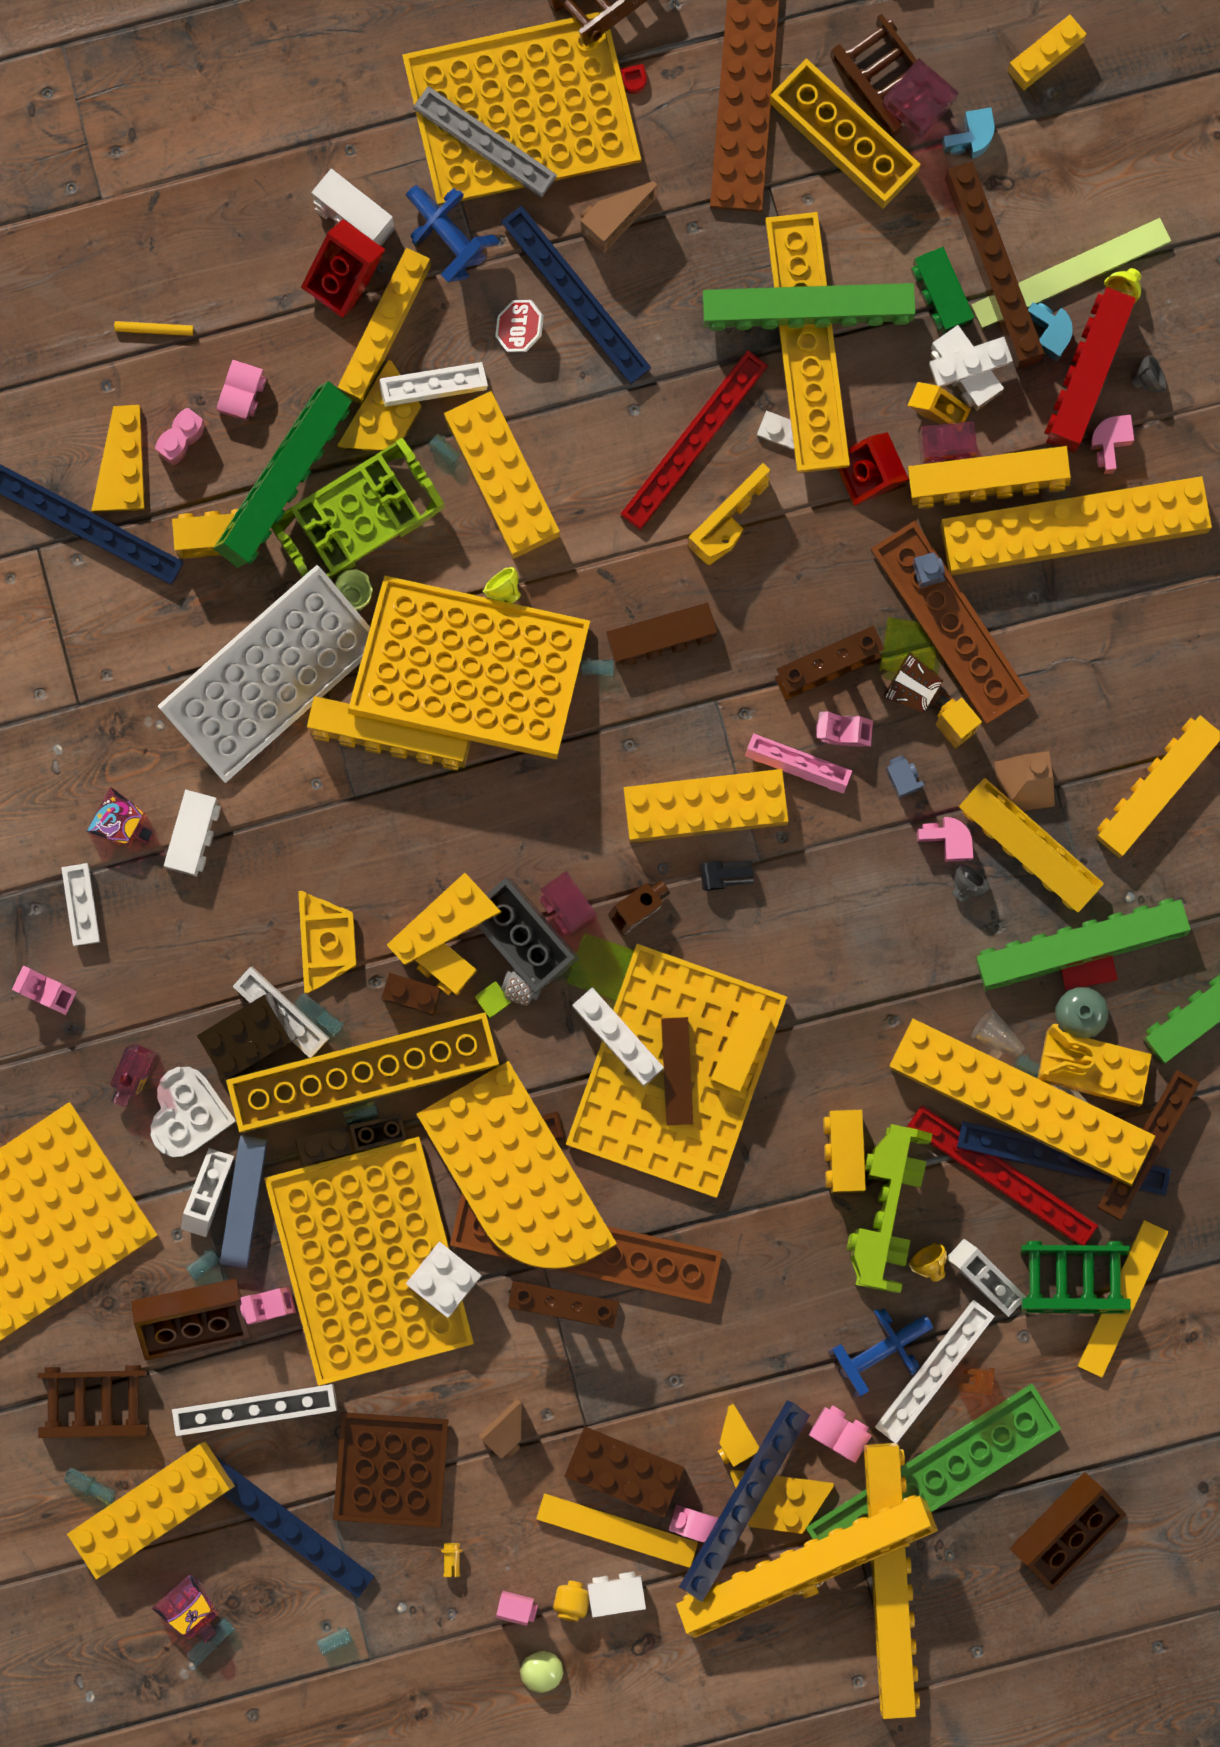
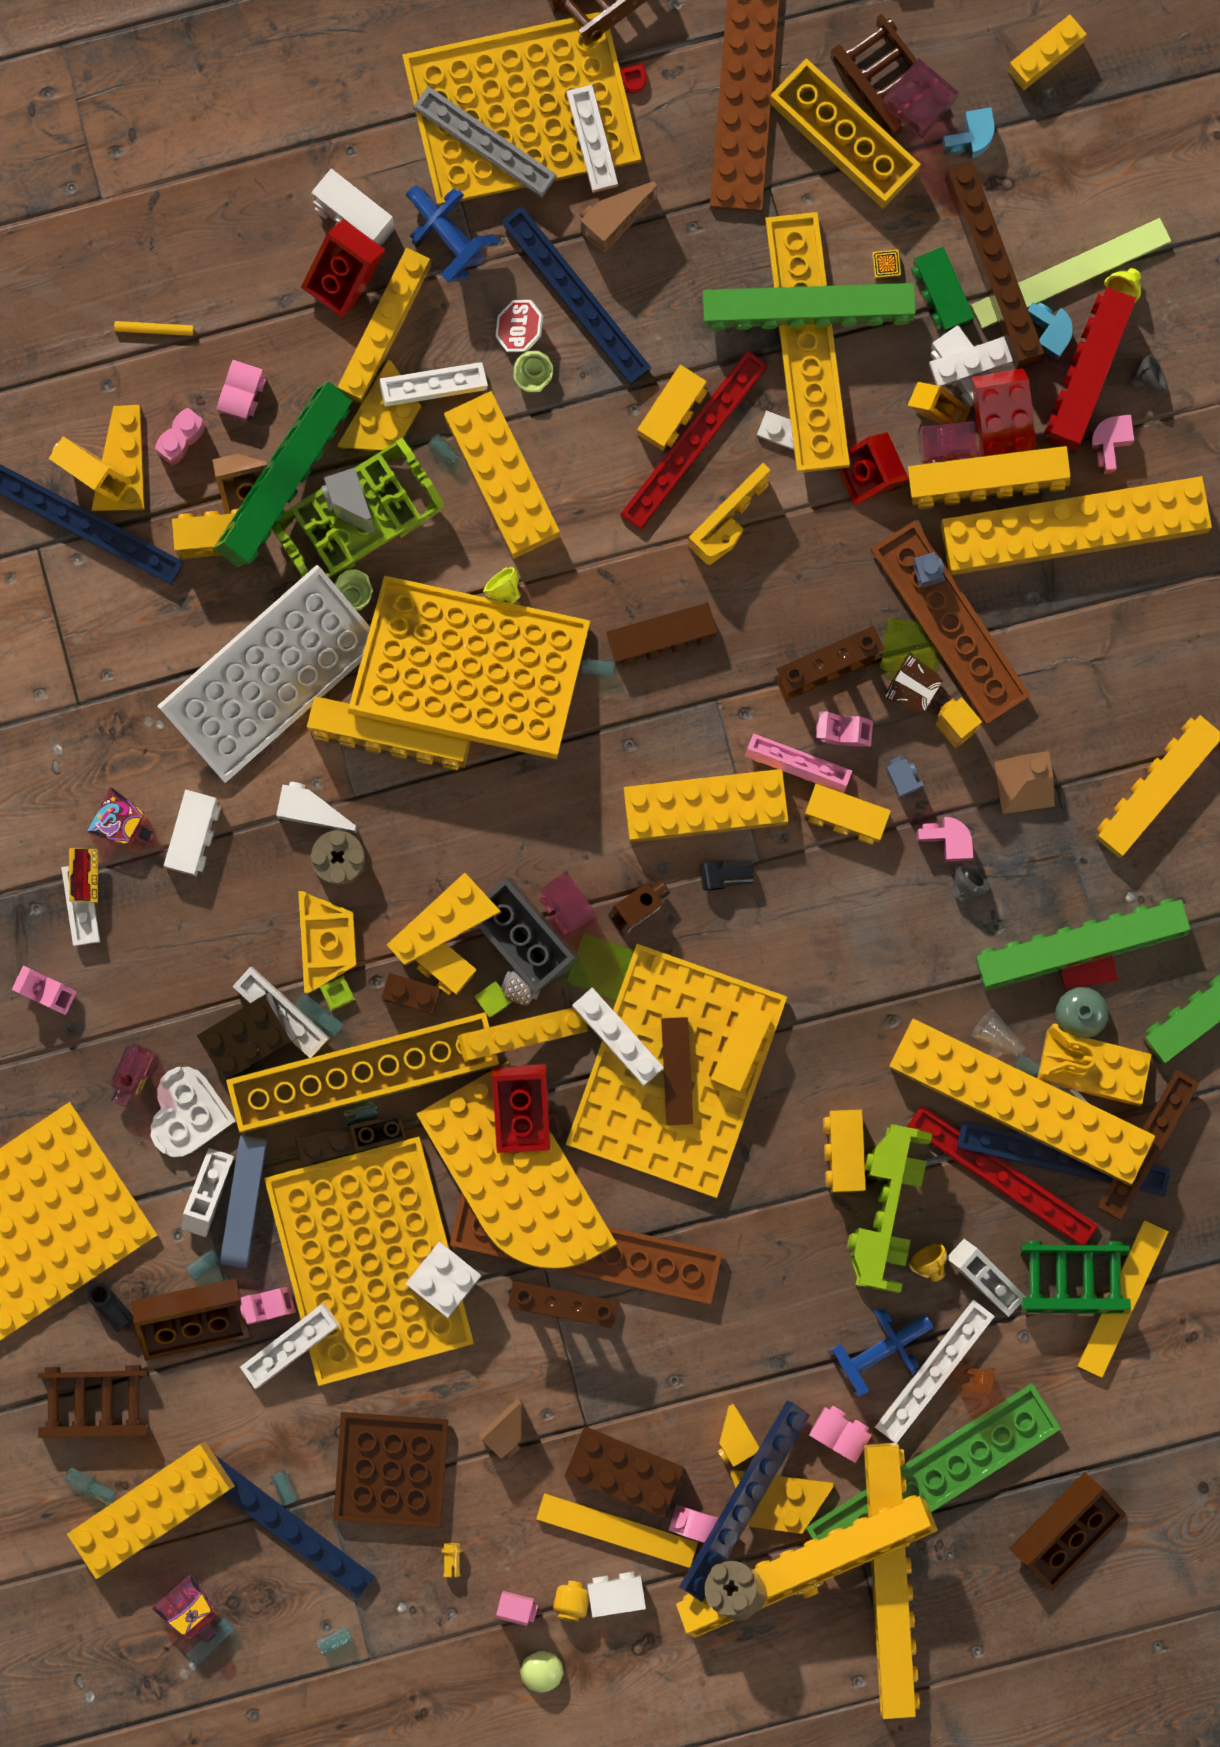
(83, 875): none -> slope
(89, 469): none -> yellow brick
(112, 1308): none -> black piece
(236, 477): none -> medium nougat slope
(254, 1410): white brick -> none
(284, 1487): none -> clear light blue pin
(290, 1346): none -> white plate
(305, 807): none -> white slope
(337, 993): none -> lime tile
(338, 843): none -> dark tan brick
(346, 497): none -> light grey slope
(521, 1034): none -> yellow plate
(521, 1108): none -> red slope
(533, 371): none -> yellowish green hair
(592, 138): none -> white plate
(672, 408): none -> yellow brick
(739, 1604): none -> dark tan brick
(846, 814): none -> yellow brick
(886, 264): none -> tile
(1003, 412): none -> red brick
(1030, 845): yellow brick -> none

